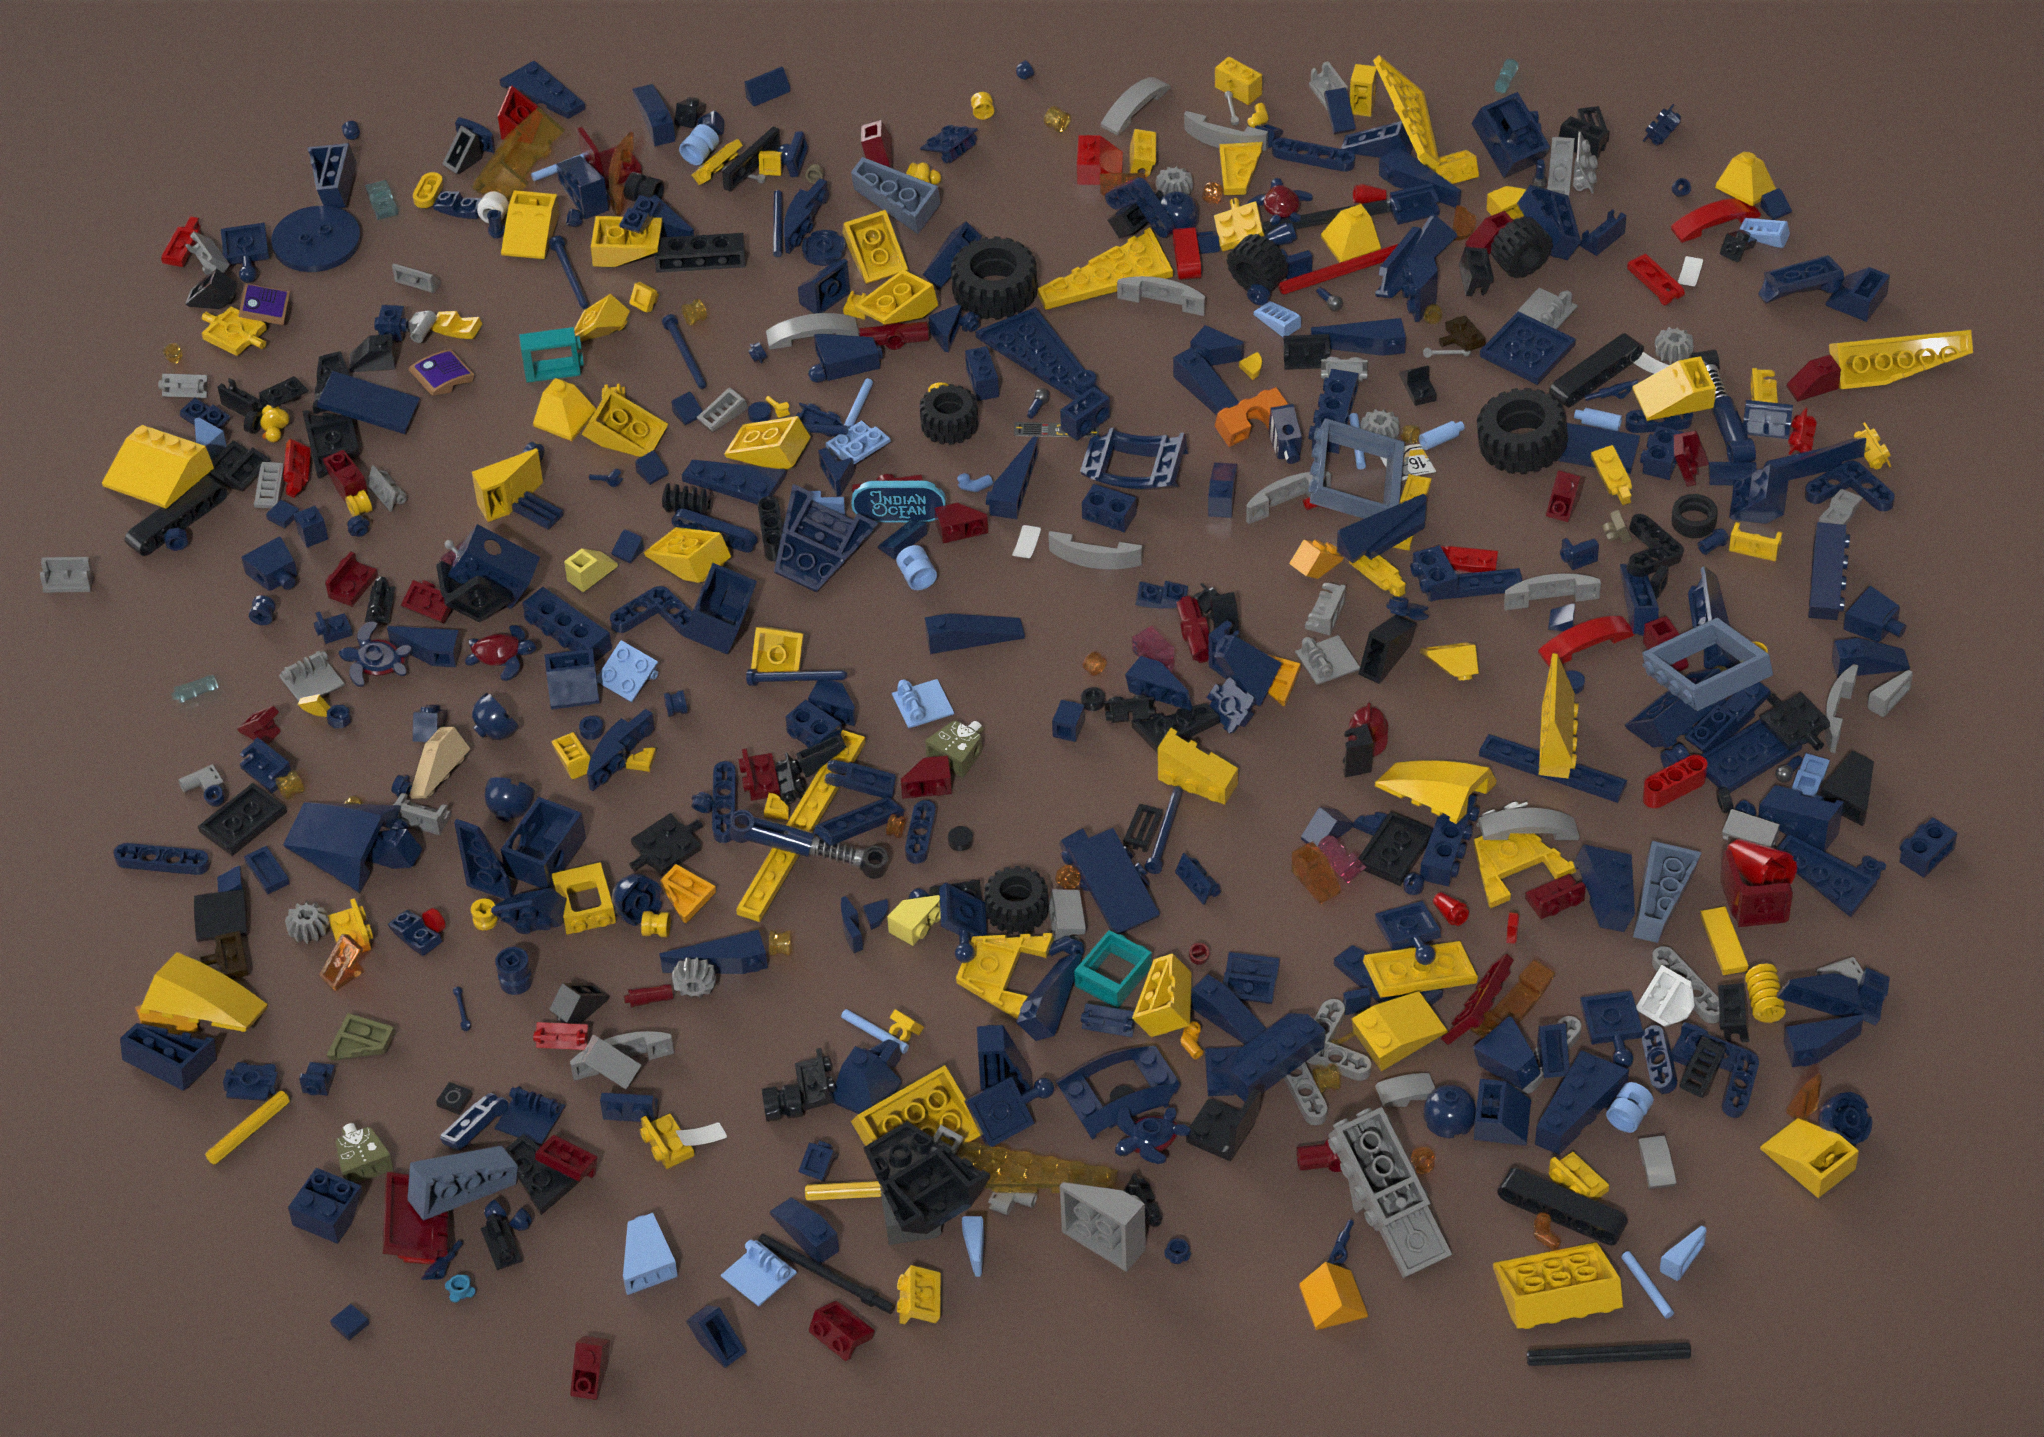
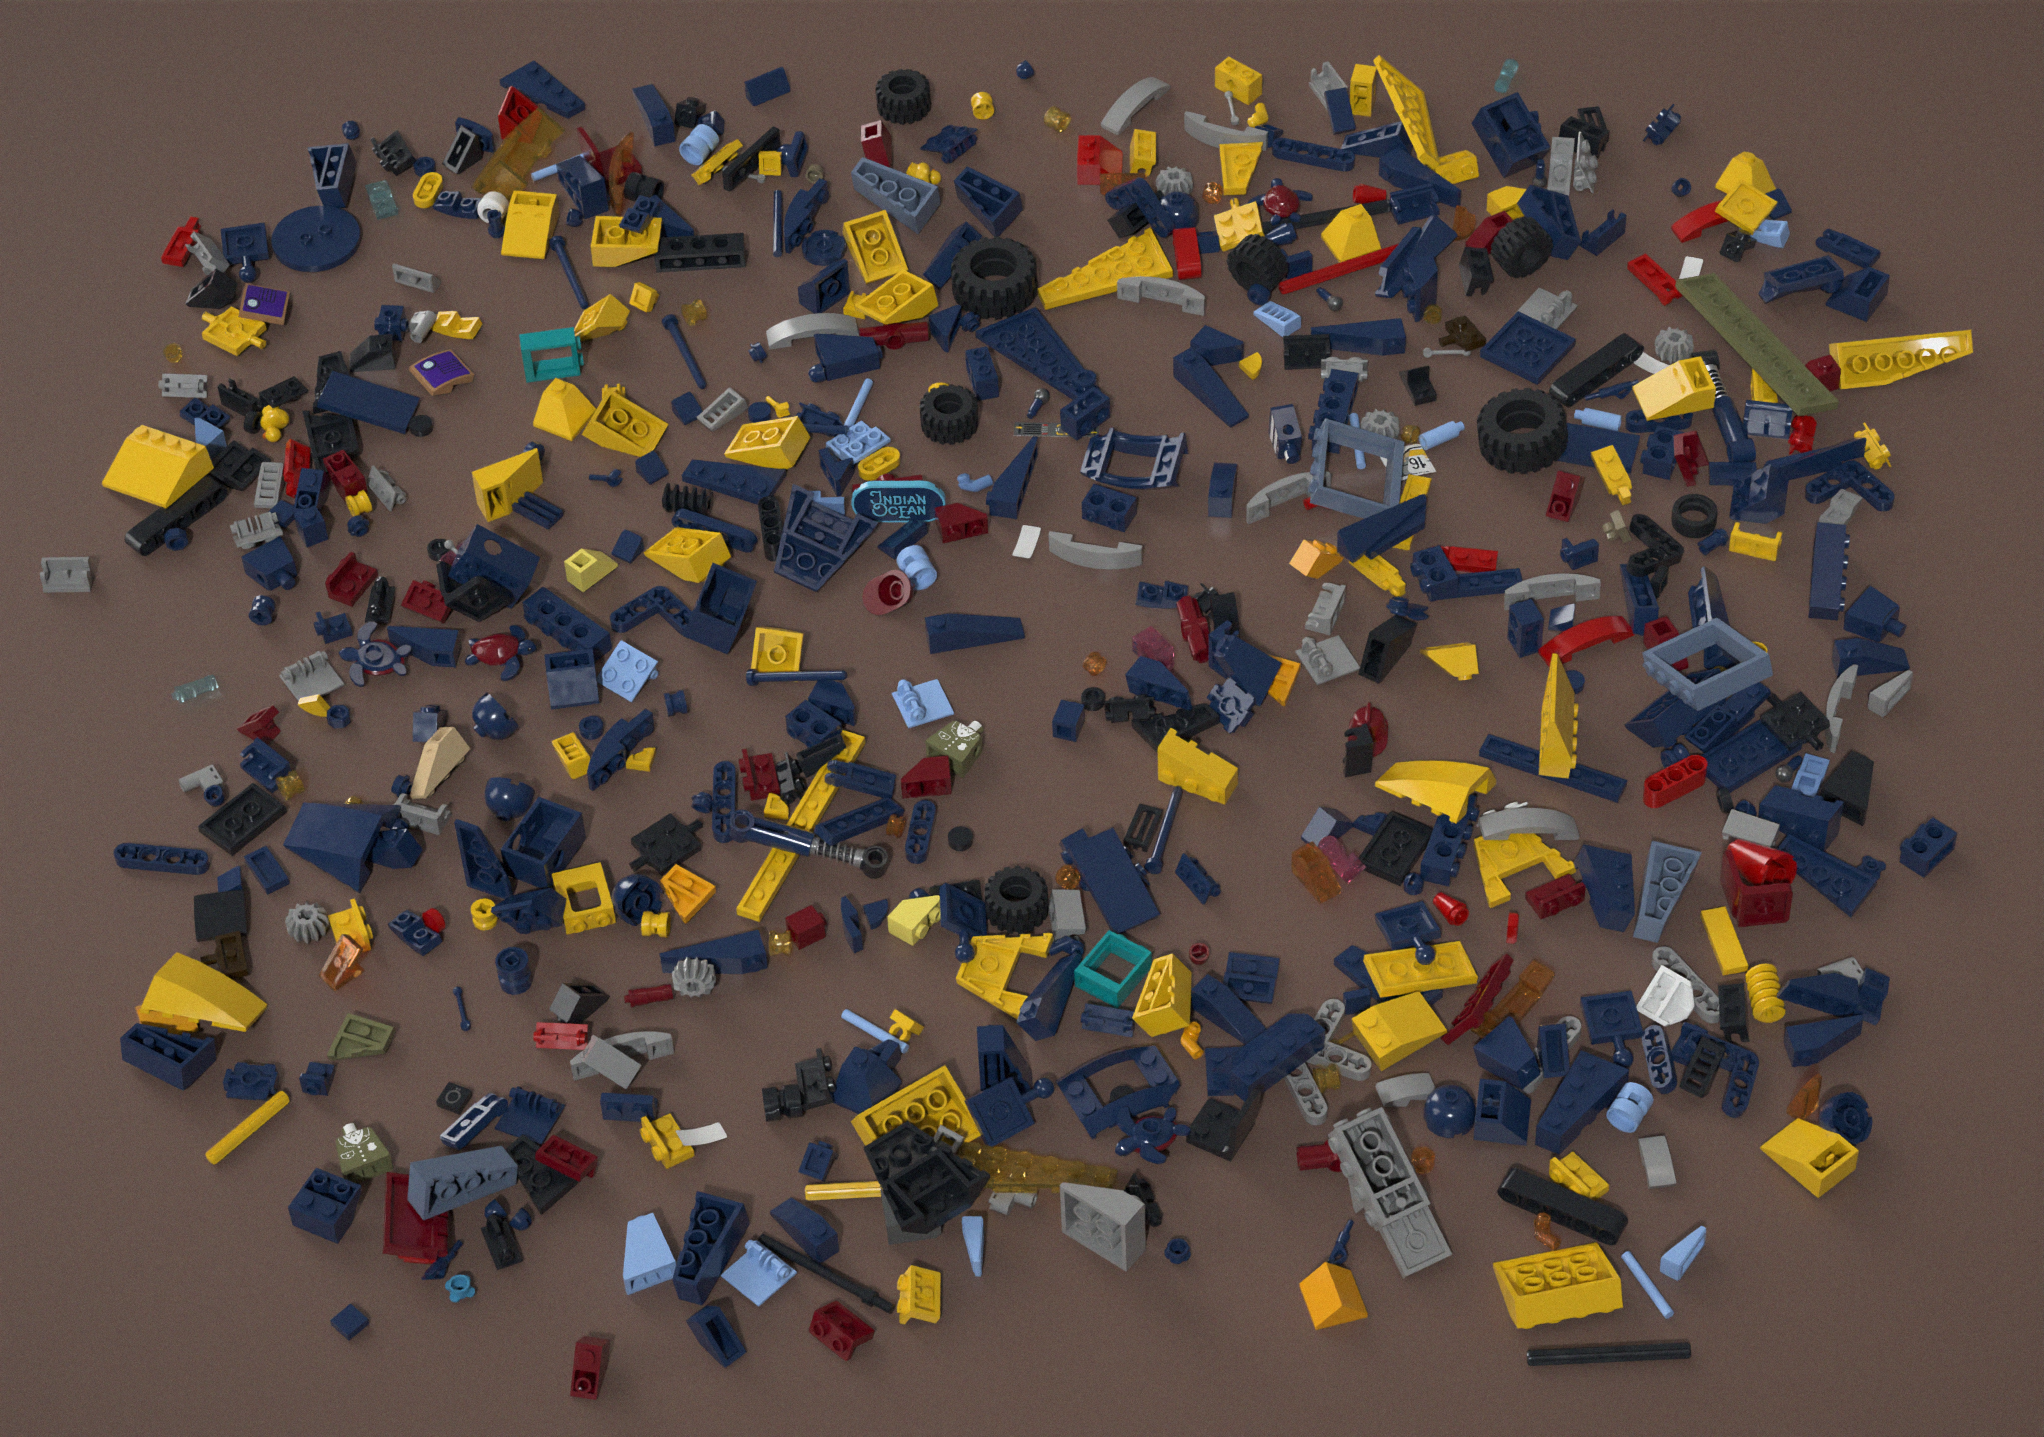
(249, 538): none -> light grey hinge
(311, 489): none -> dark blue slope
(394, 153): none -> black bracket
(421, 425): none -> black tile
(424, 165): none -> dark blue tile
(437, 549): none -> black tile
(708, 1245): none -> dark blue wedge
(806, 927): none -> dark red brick
(879, 463): none -> yellow plate
(888, 592): none -> dark red piece
(903, 96): none -> black tyre
(988, 200): none -> dark blue wedge
(1233, 422): orange arch -> none
(1525, 628): none -> dark blue brick
(1746, 206): none -> yellow tile
(1757, 344): none -> olive plate
(1848, 248): none -> dark blue hinge

